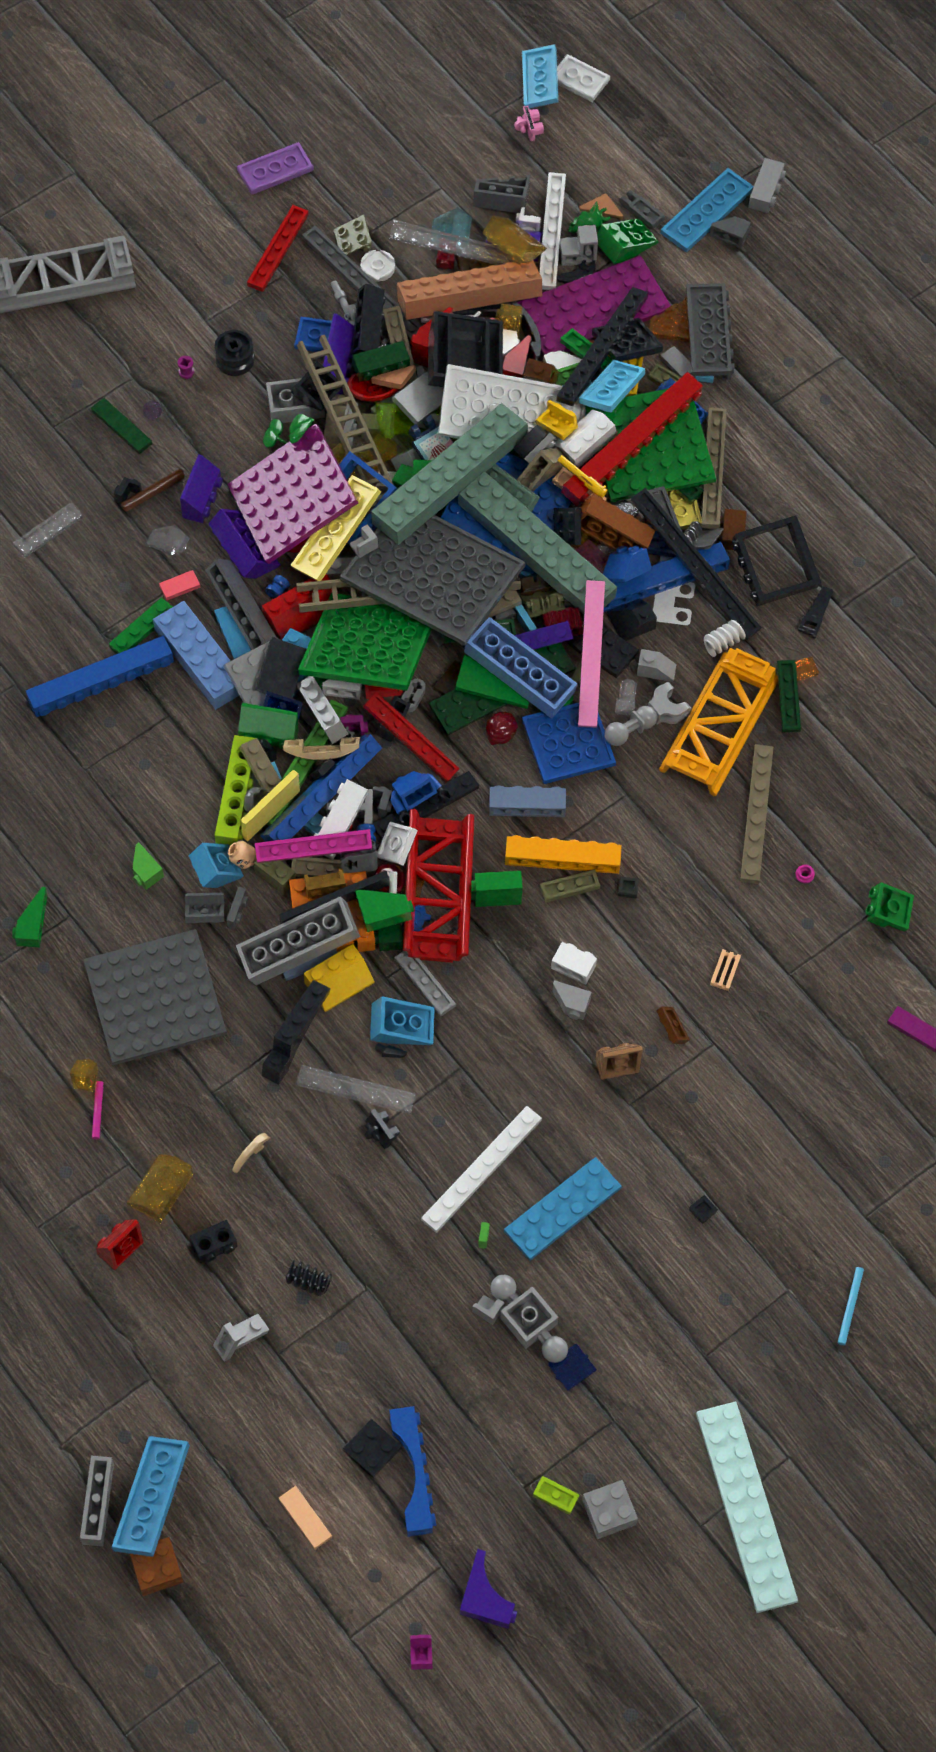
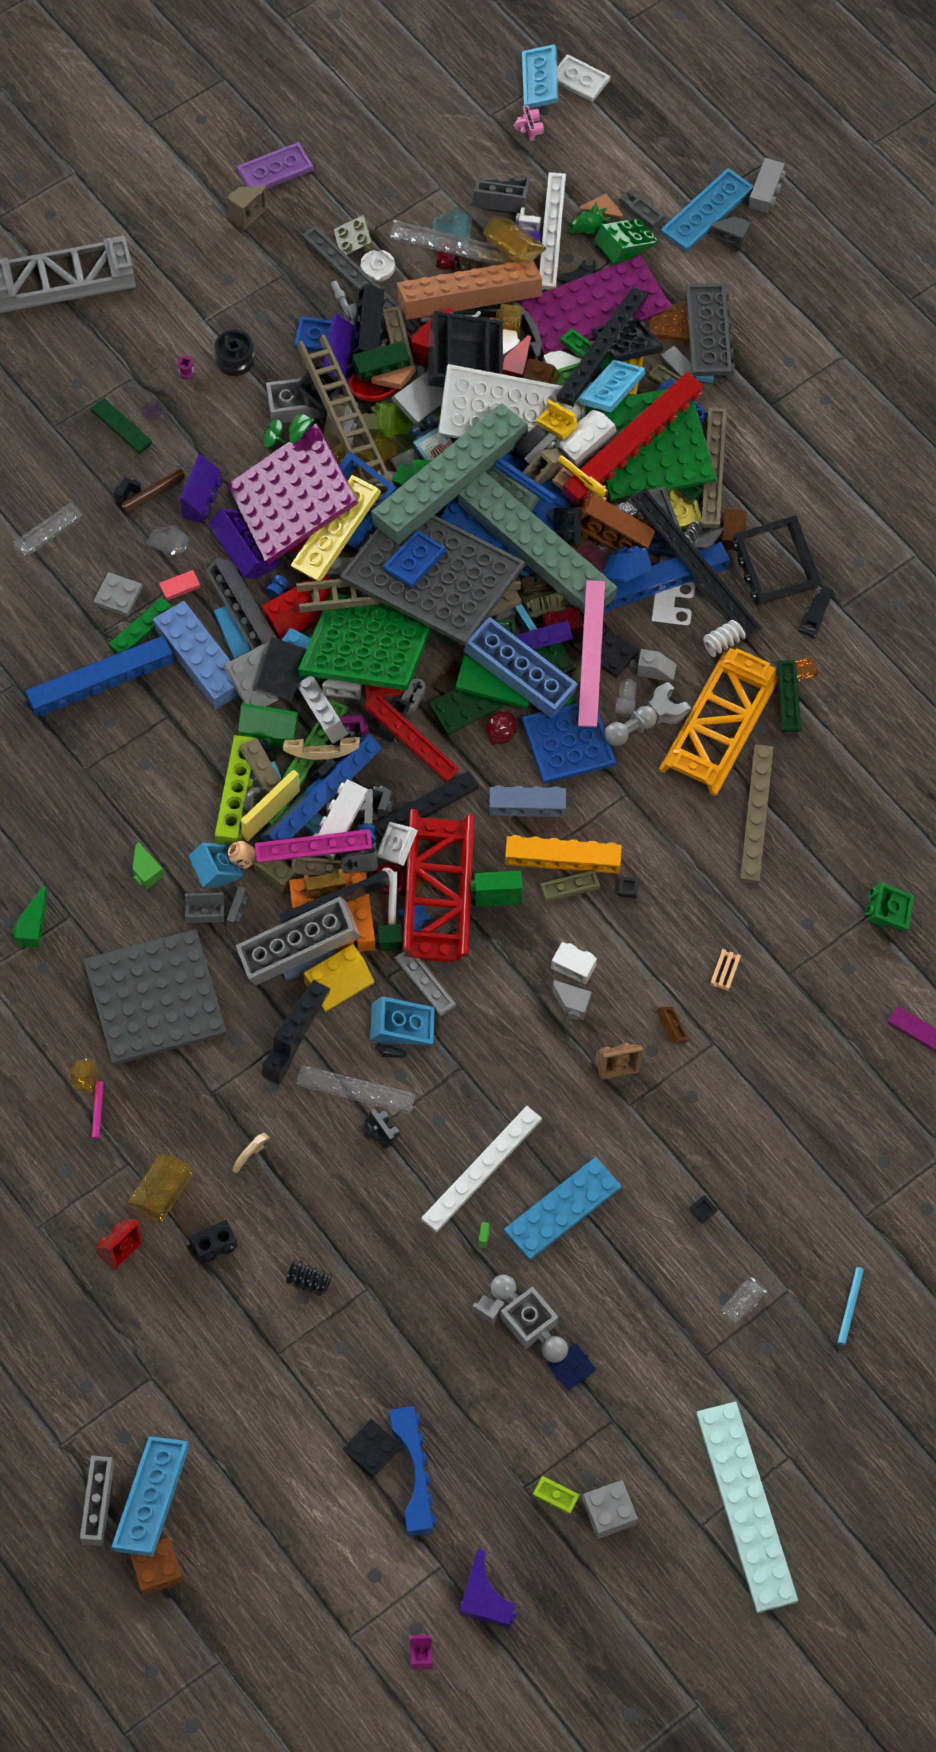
(118, 594): none -> light grey plate
(236, 1336): light grey bracket -> none
(246, 205): none -> dark tan slope
(277, 248): red plate -> none
(280, 702): clear blue slope -> none
(305, 1517): light nougat tile -> none
(366, 543): light grey panel -> none
(383, 909): green slope -> none
(413, 790): blue torso -> none
(414, 559): none -> blue tile
(526, 481): none -> blue axle
(579, 248): light grey brick -> none
(633, 619): black slope -> none
(744, 1299): none -> clear slope
(805, 869): dark pink plate -> none

